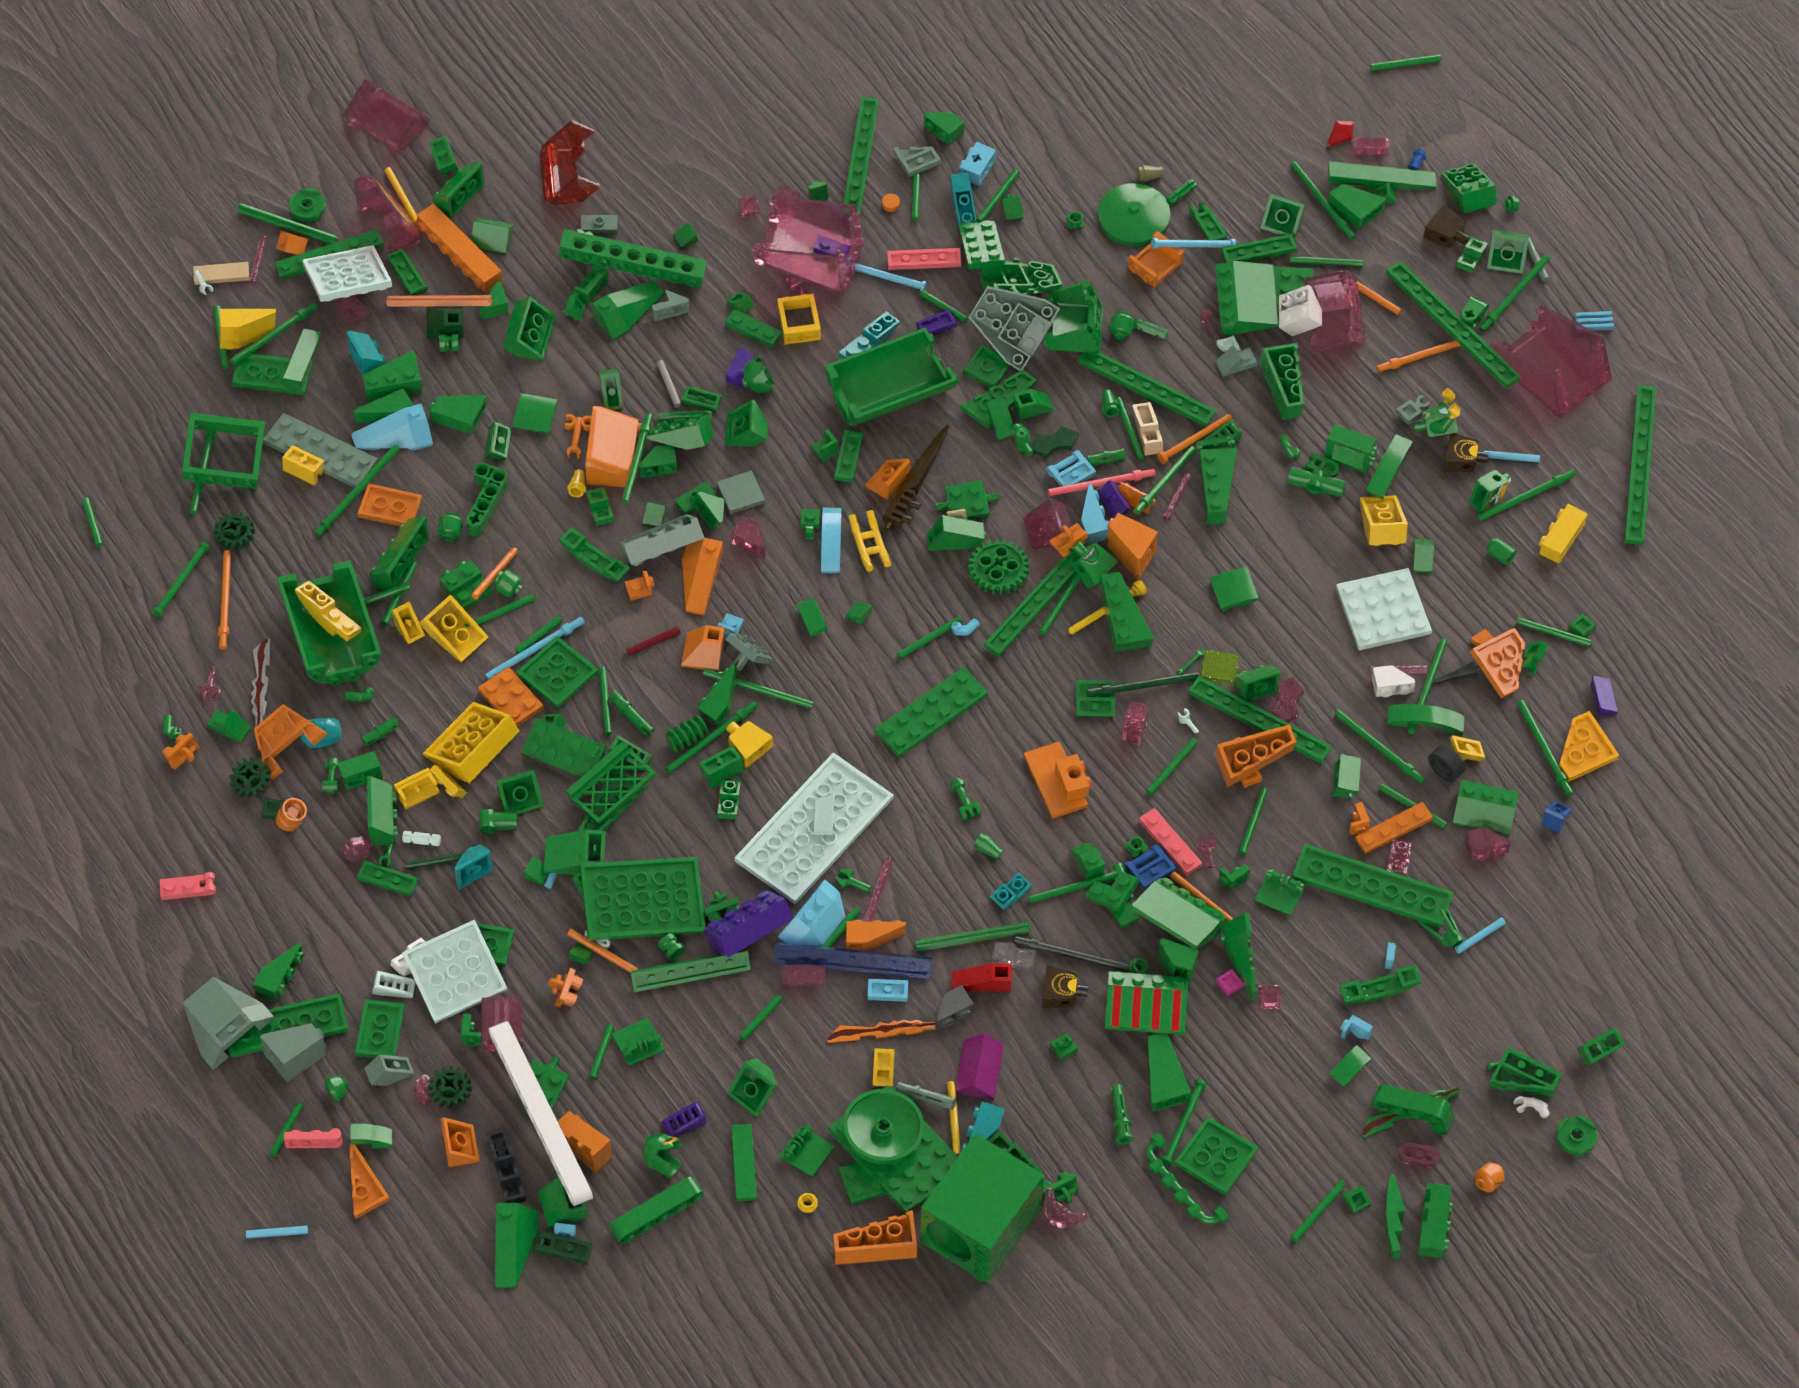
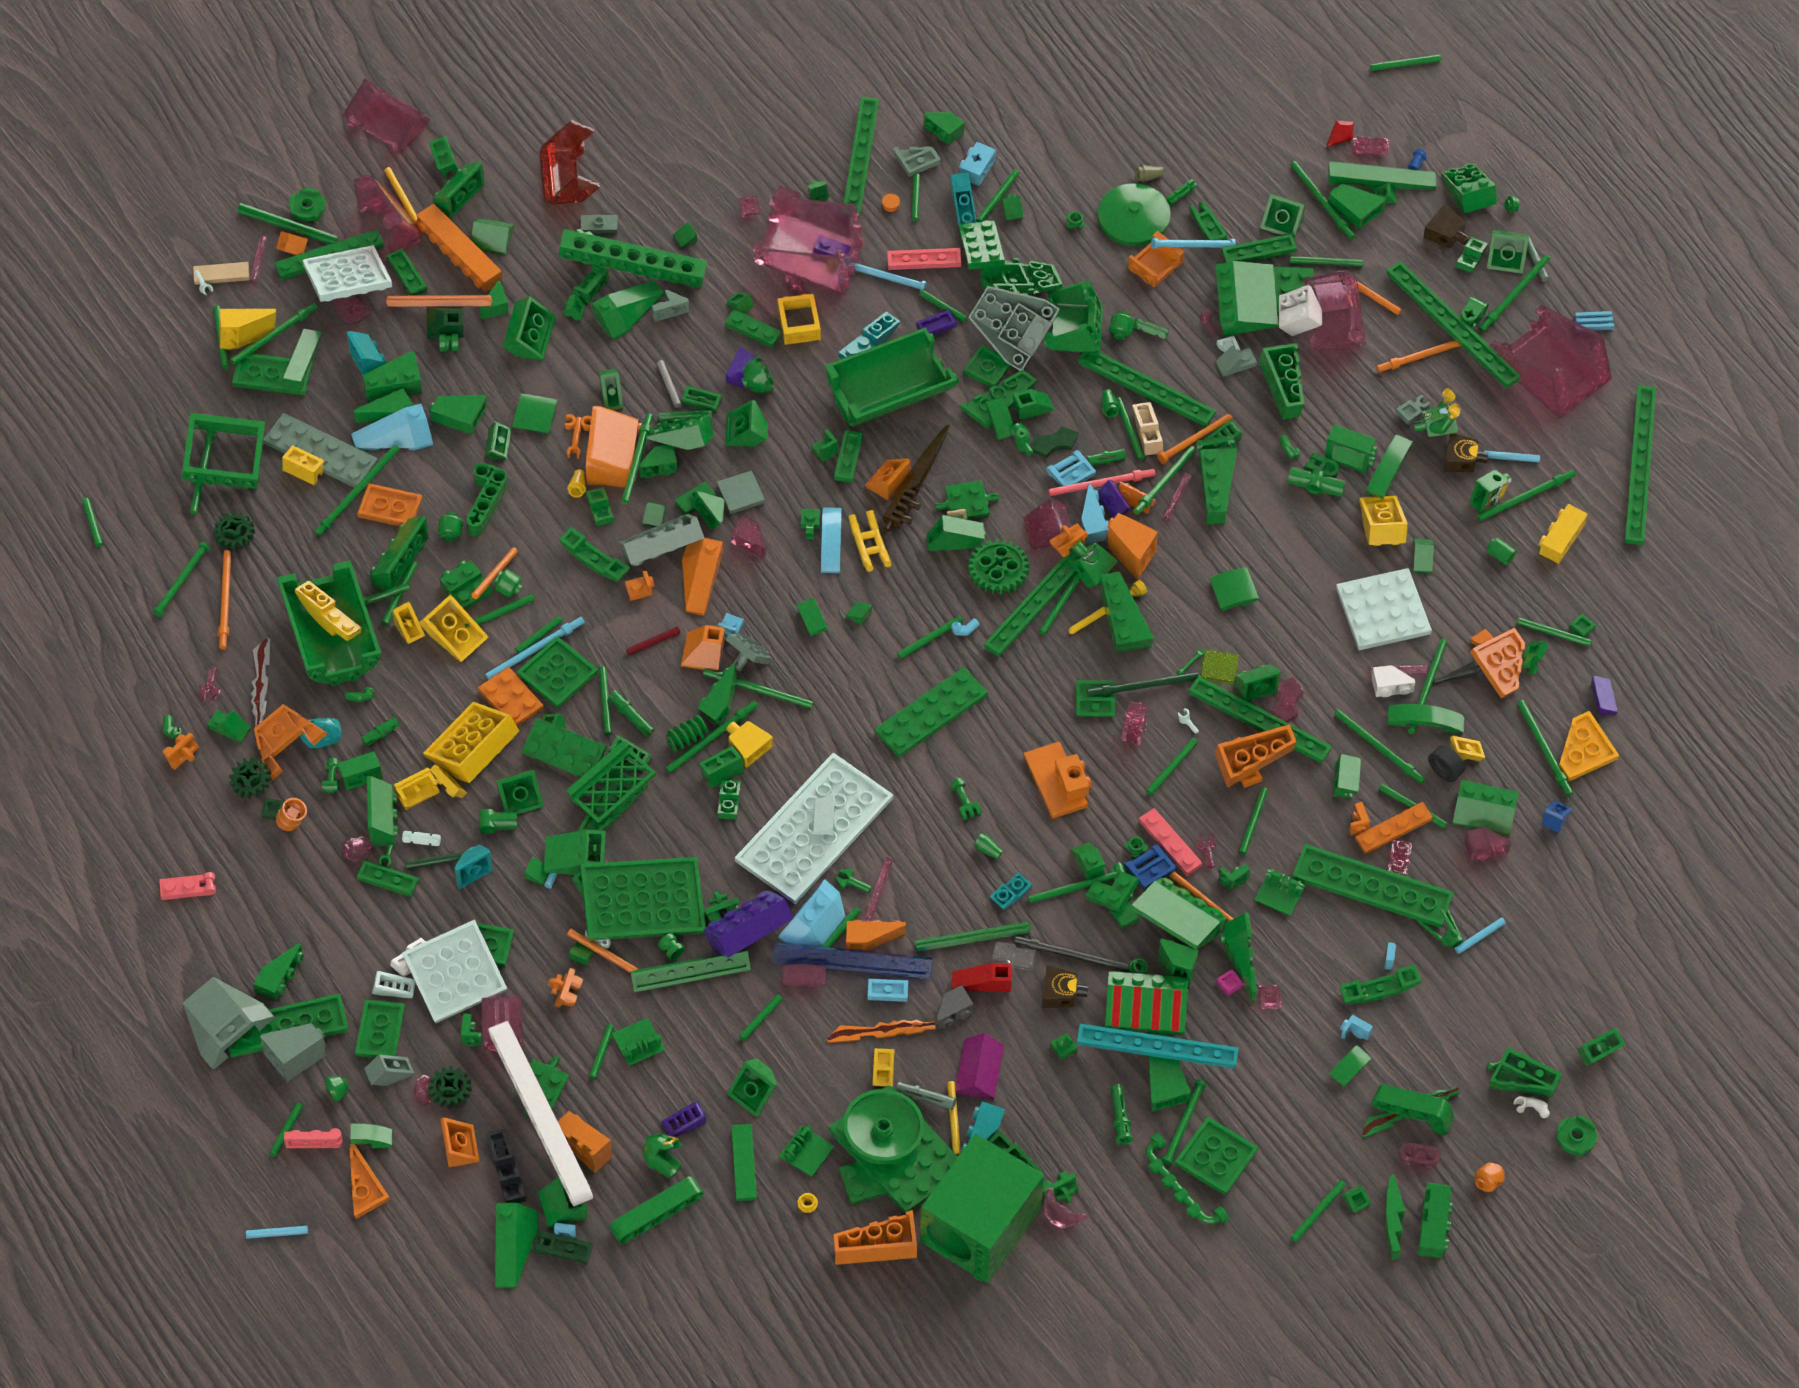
(1157, 1046): none -> teal plate

